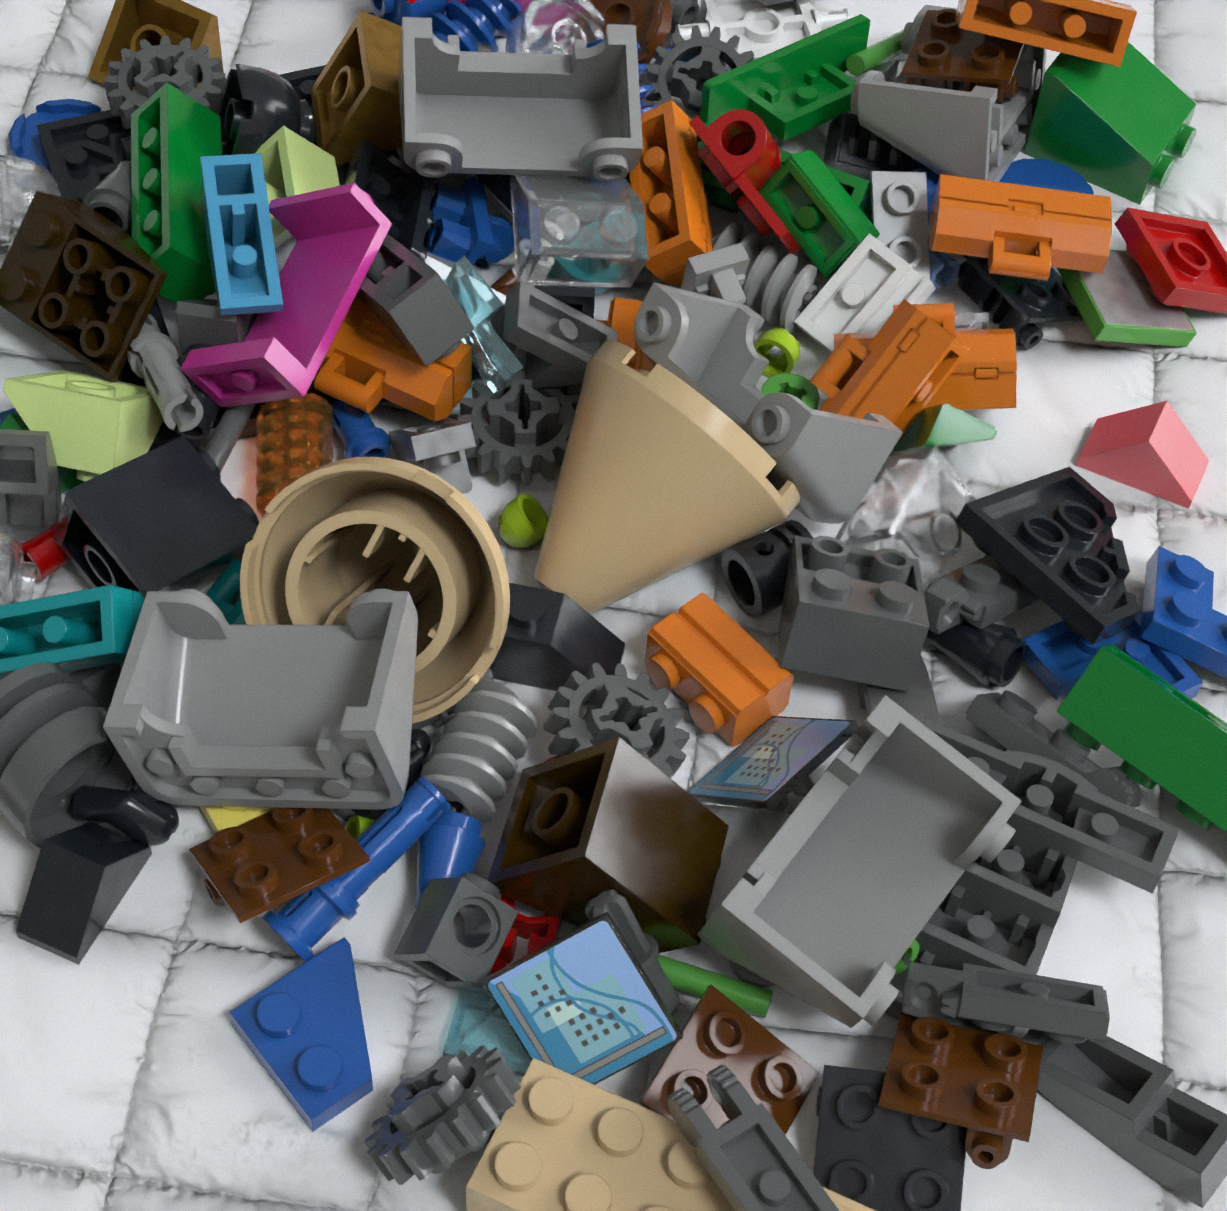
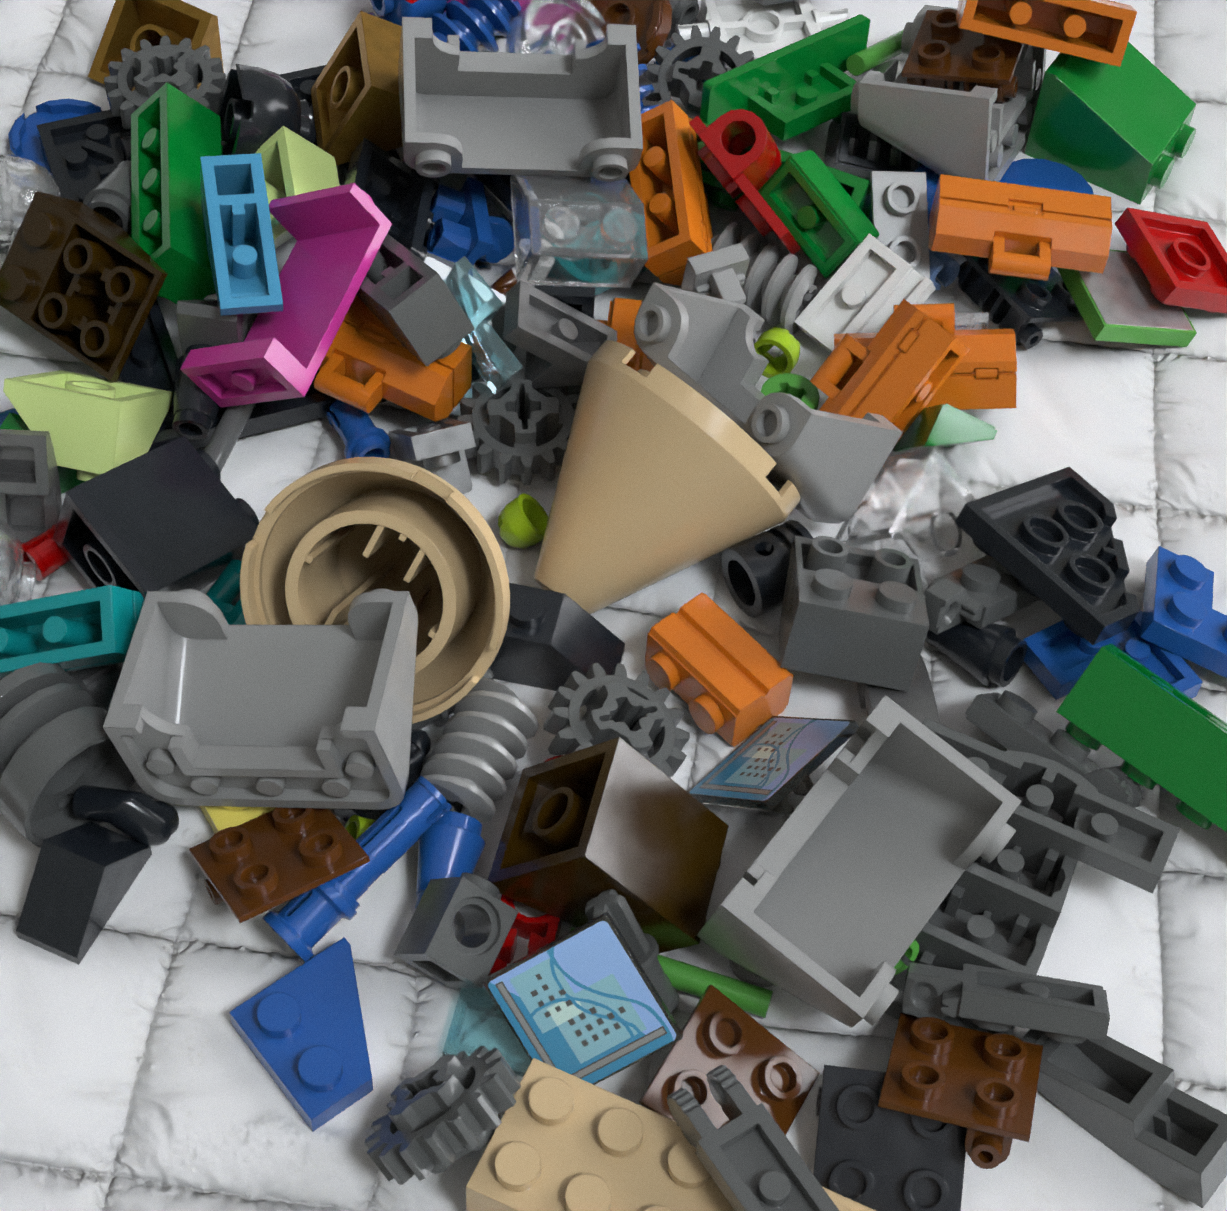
(155, 361): light grey pin -> none
(290, 442): clear orange piece -> none
(1147, 452): coral slope -> none

